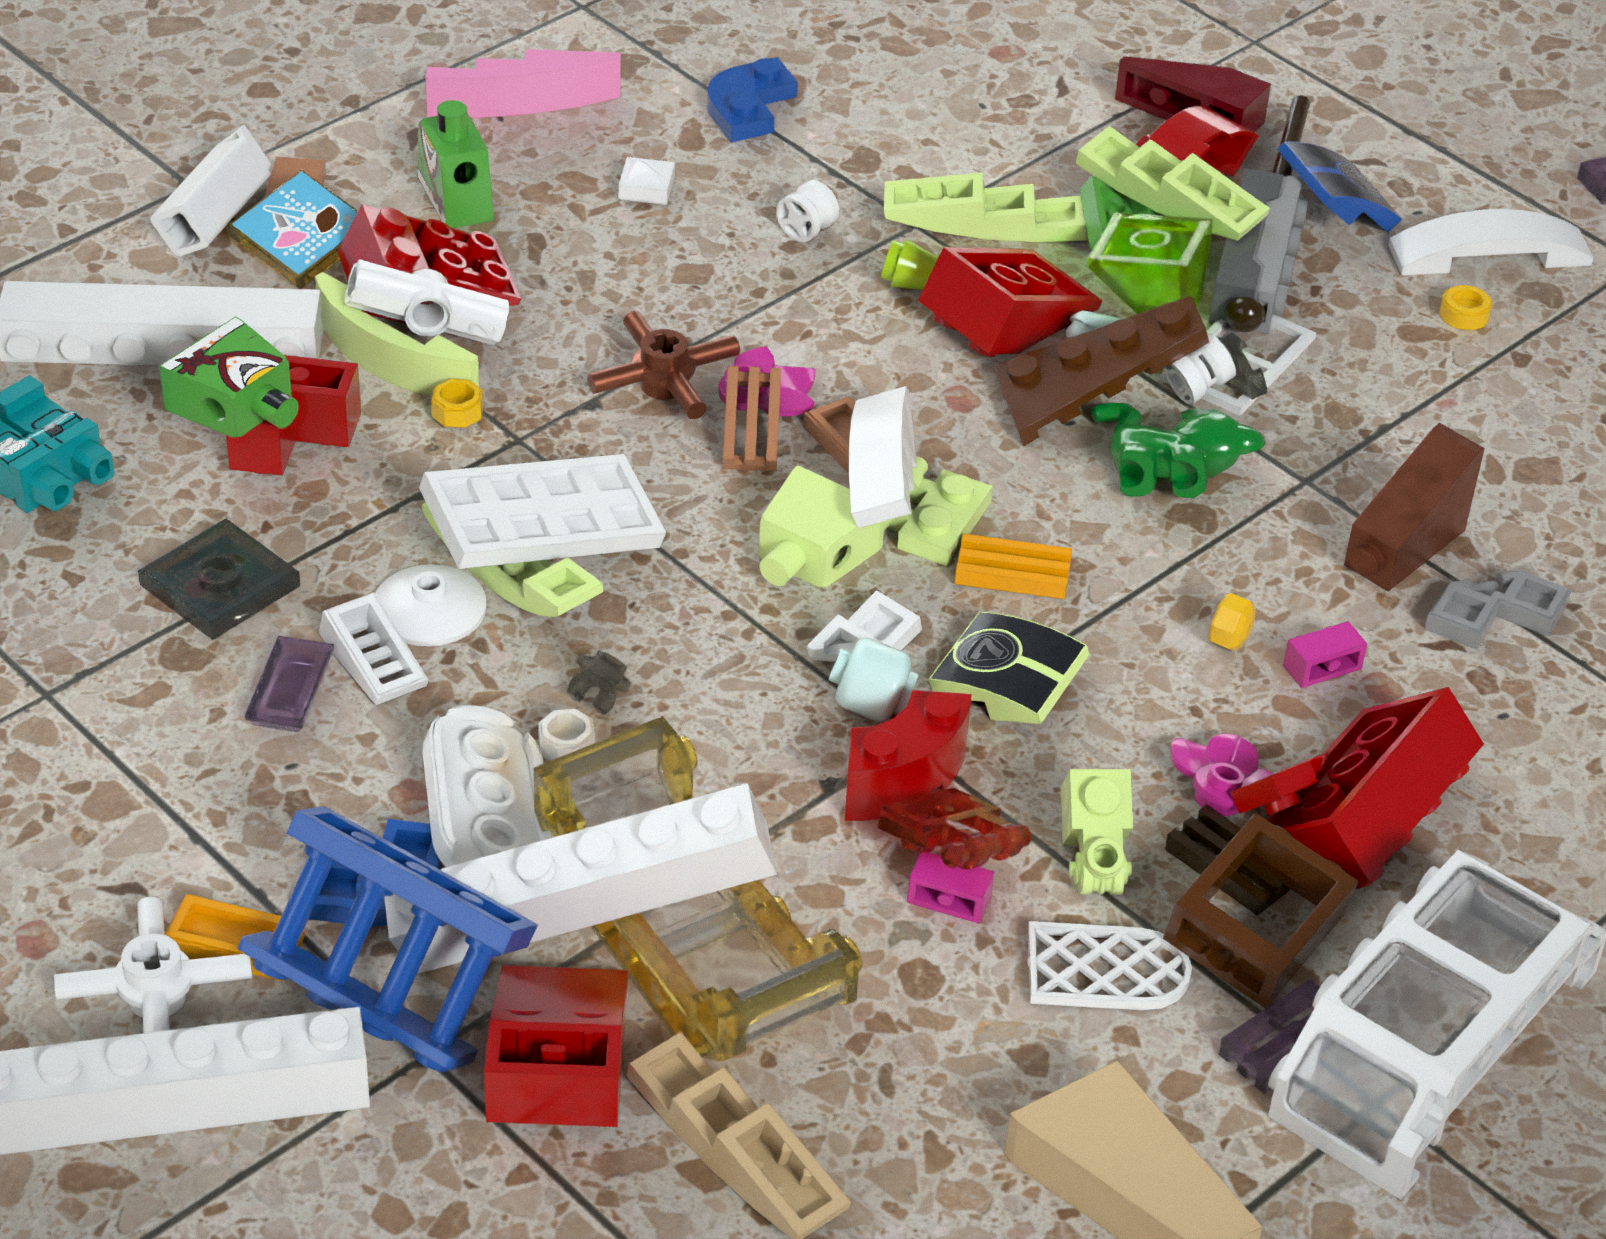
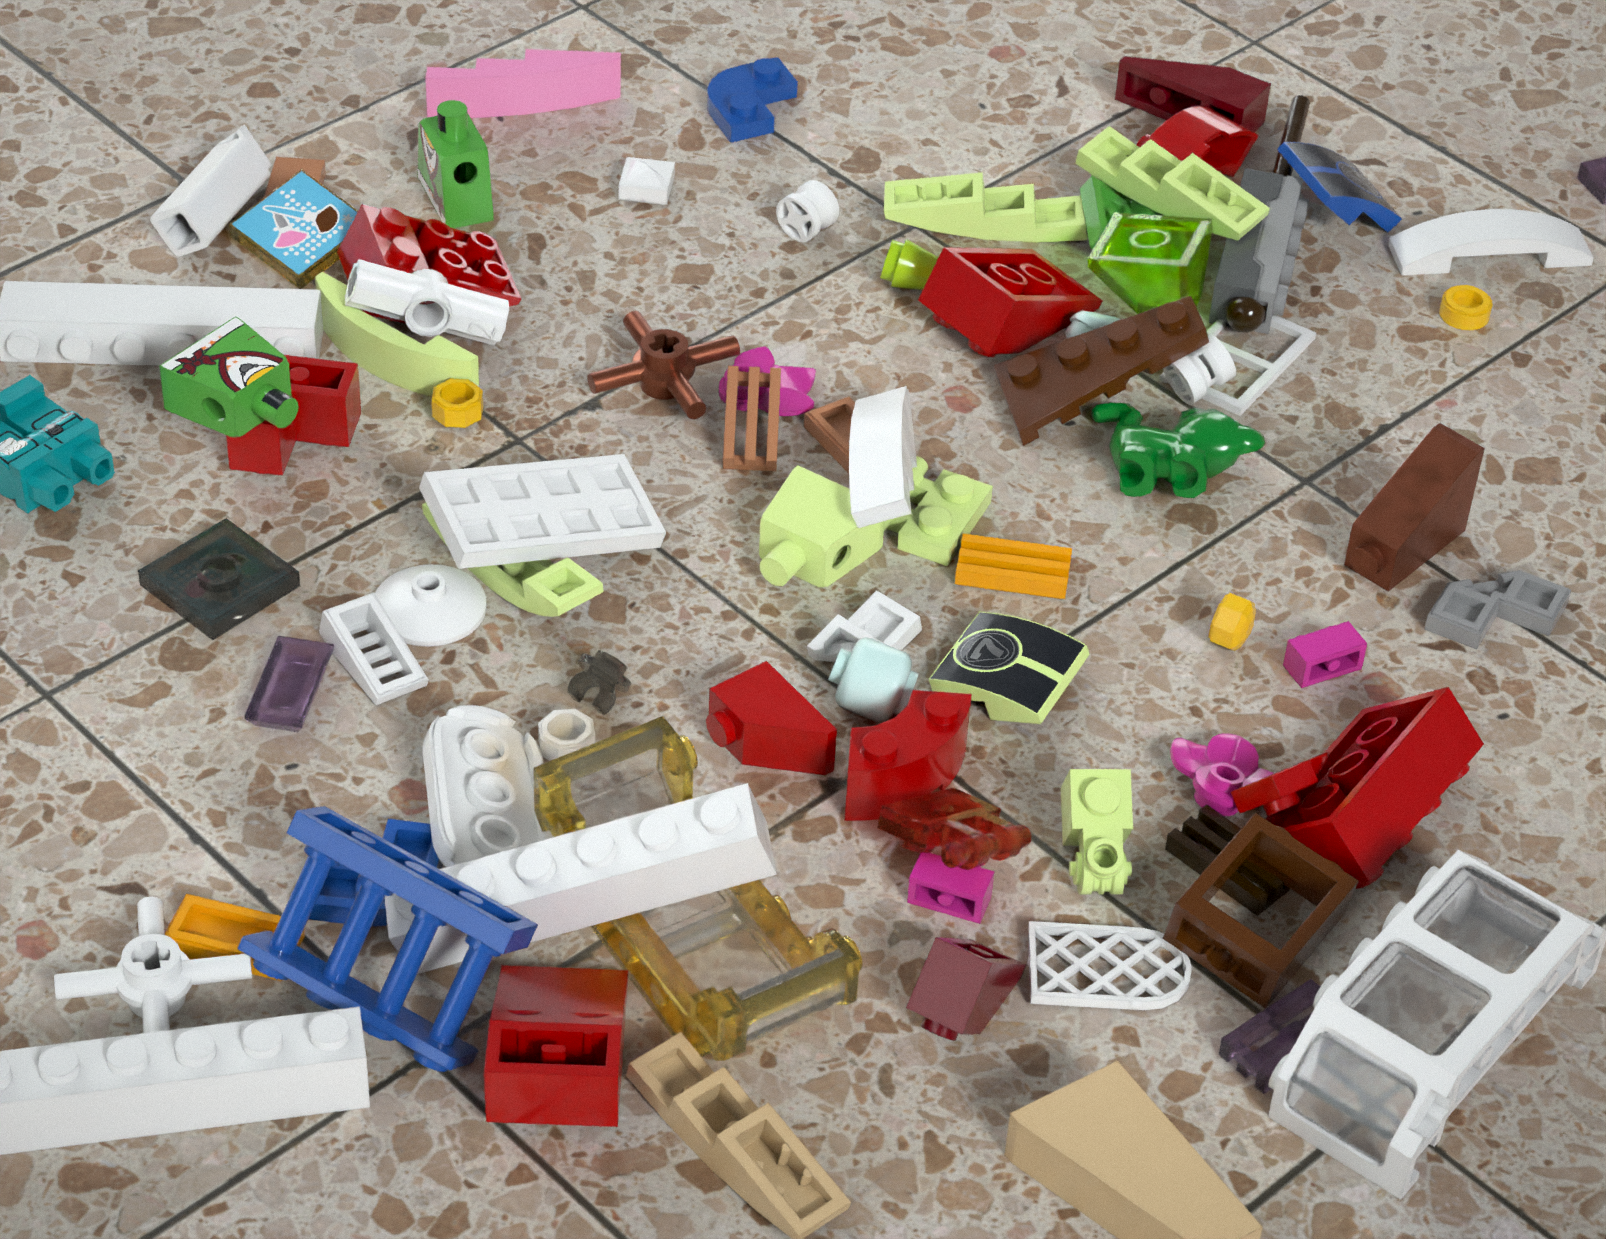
(770, 723): none -> red slope
(962, 986): none -> dark red slope
(1247, 381): clear smoke tile -> none

